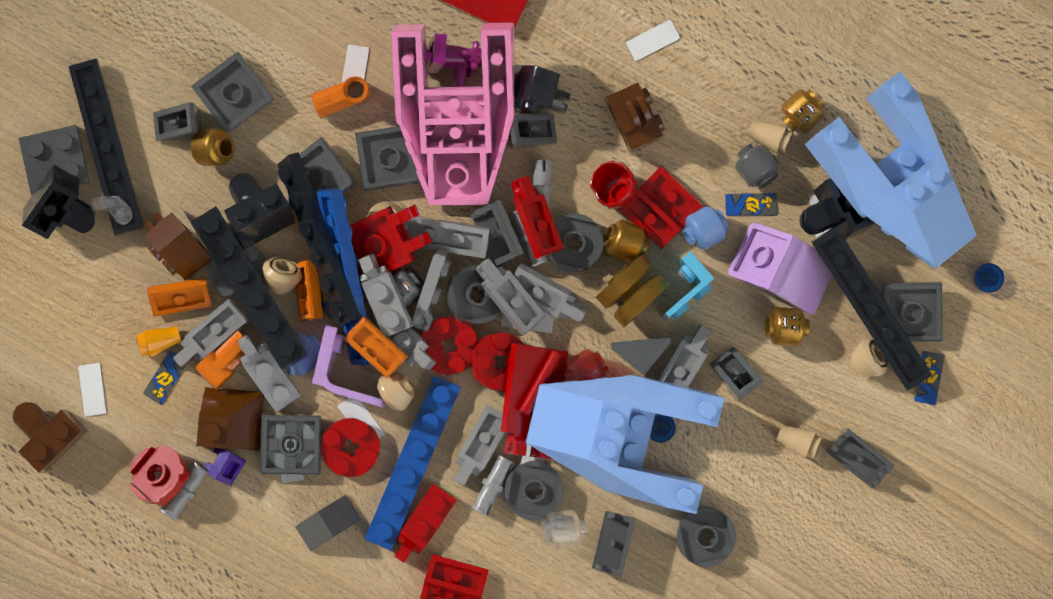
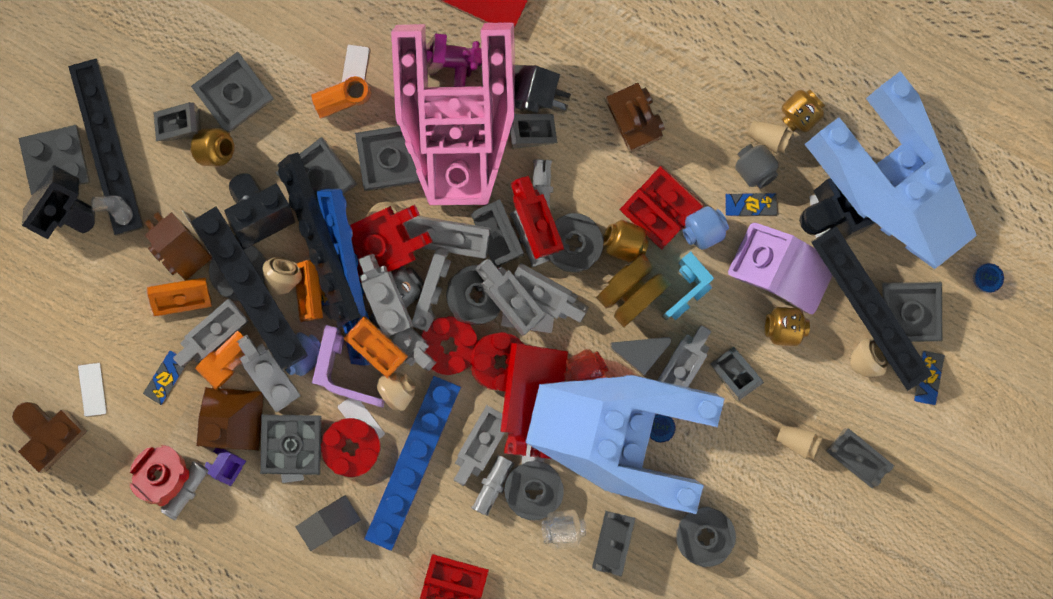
(157, 340): light orange cone -> none
(424, 522): red hinge -> none
(543, 378): red piece -> none
(613, 184): red hair -> none
(652, 40): white sticker -> none

